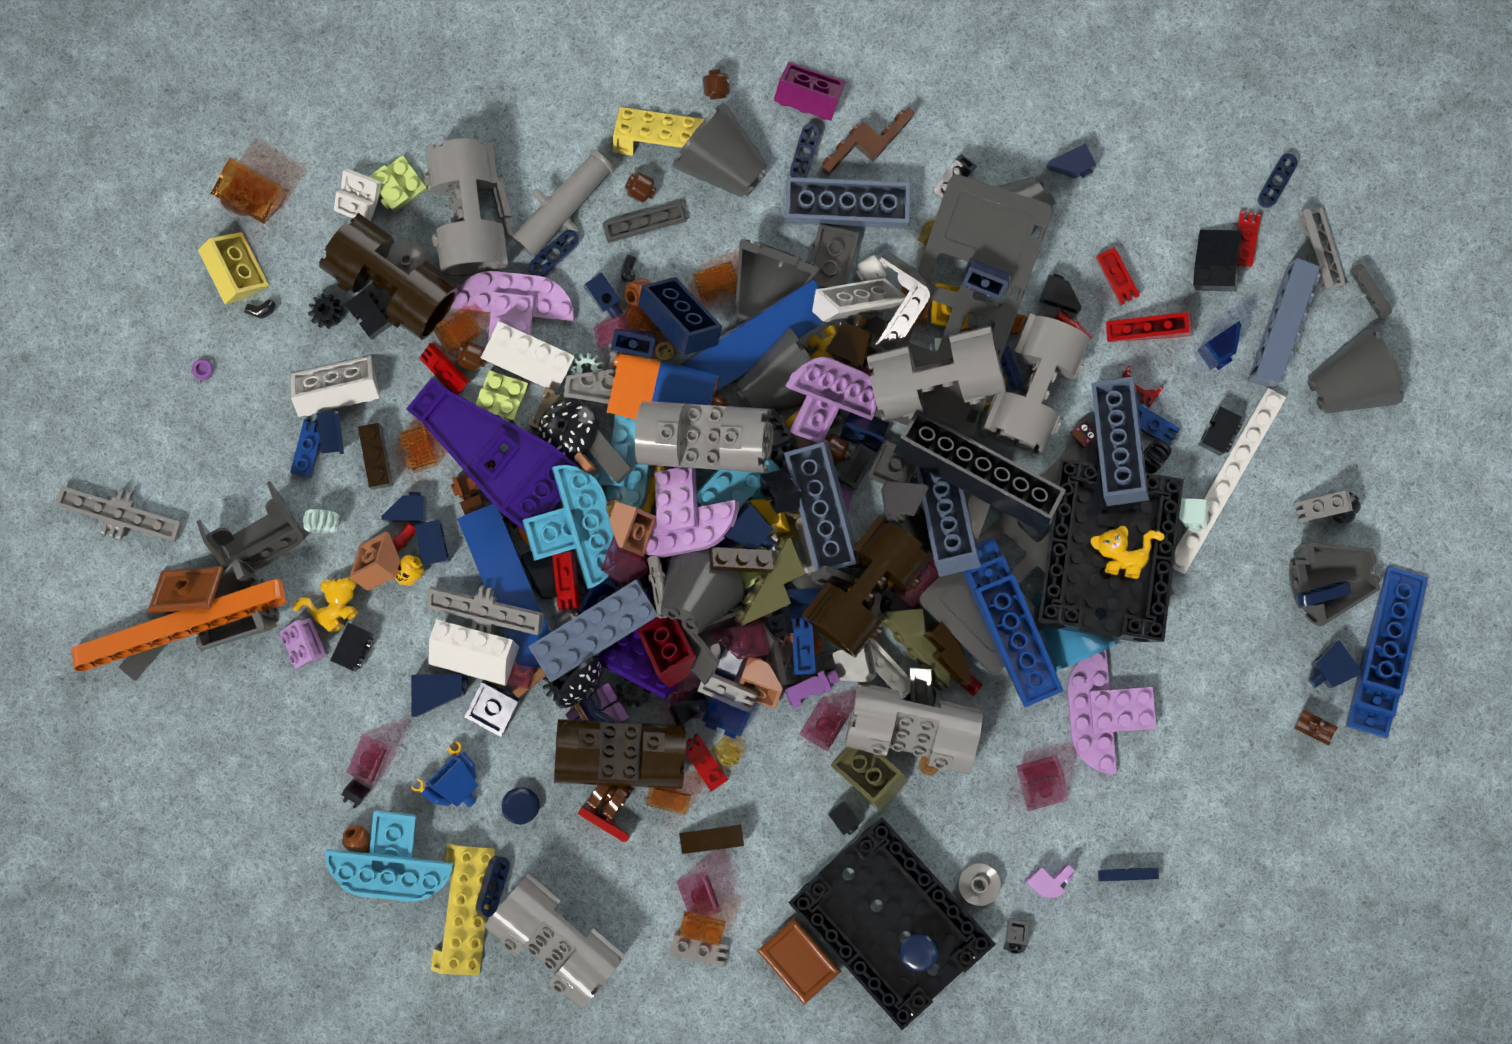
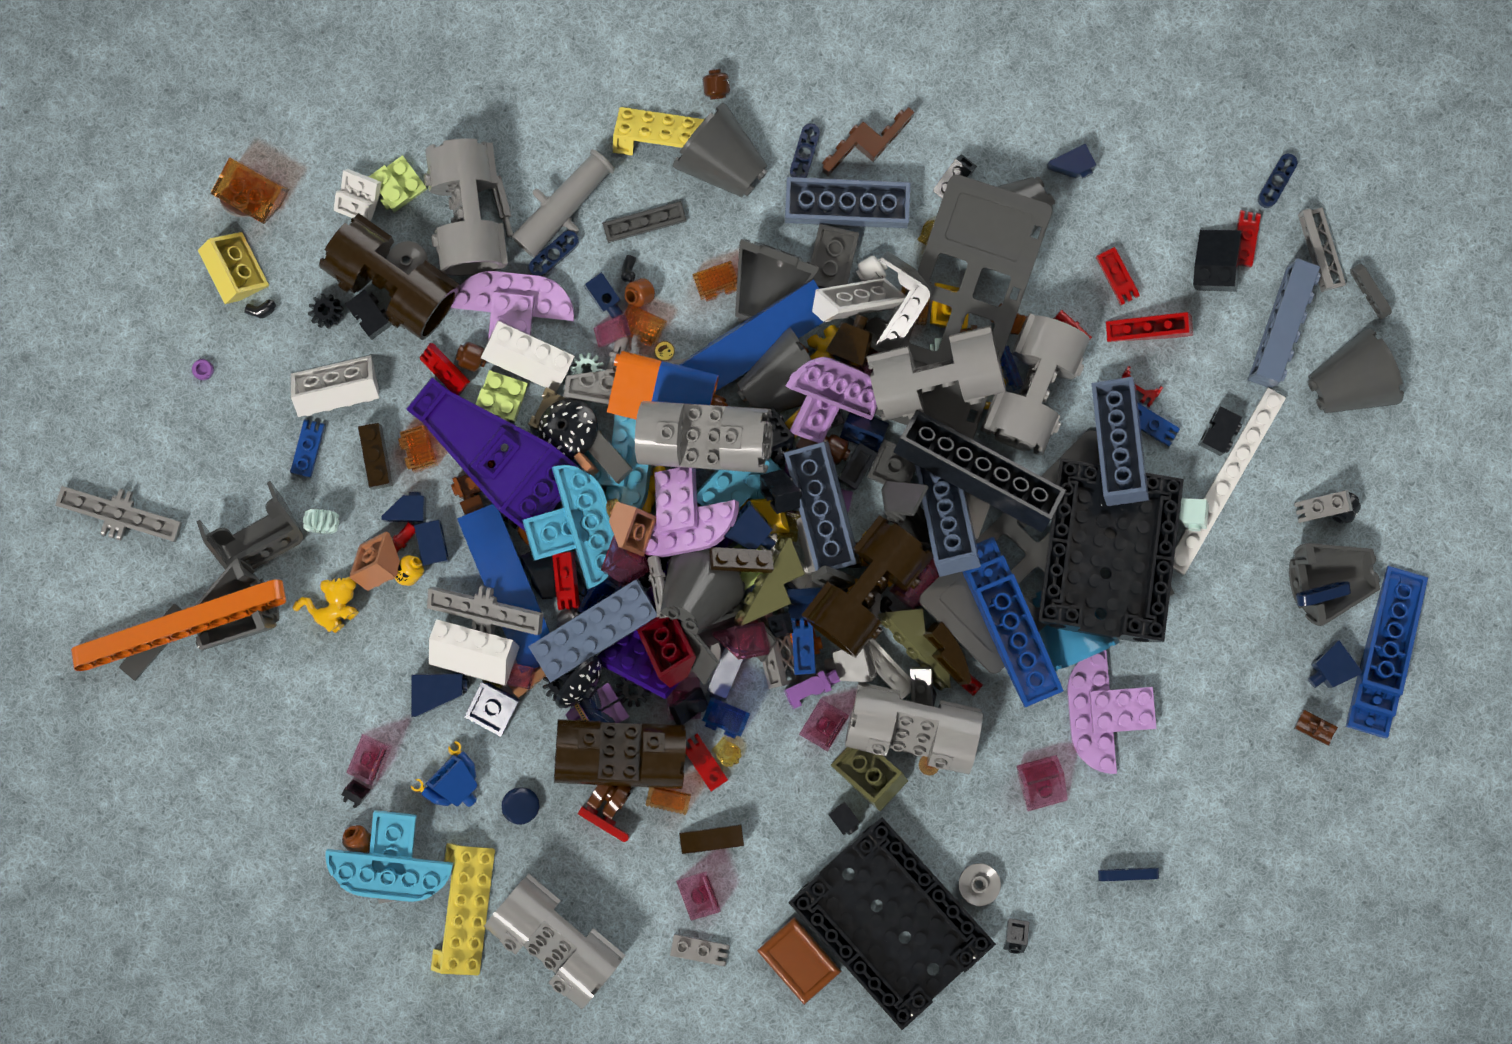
(186, 589): dark orange piece -> none
(302, 643): lavender bracket -> none
(330, 431): dark blue panel -> none
(352, 647): black brick -> none
(457, 330): clear orange brick -> none
(500, 882): dark blue beam -> none
(633, 342): dark blue slope -> none
(640, 187): reddish brown head -> none
(680, 315): dark blue brick -> none
(702, 928): clear orange bracket -> none
(729, 692): light grey hinge -> none
(761, 678): nougat slope -> none
(809, 91): magenta slope -> none
(919, 952): dark blue piece -> none
(985, 279): dark blue brick -> none
(1050, 886): lavender brick -> none
(1060, 294): black slope -> none
(1084, 433): tile -> none
(1114, 546): yellow animal -> none
(1156, 454): black gear -> none
(1221, 348): clear blue slope -> none

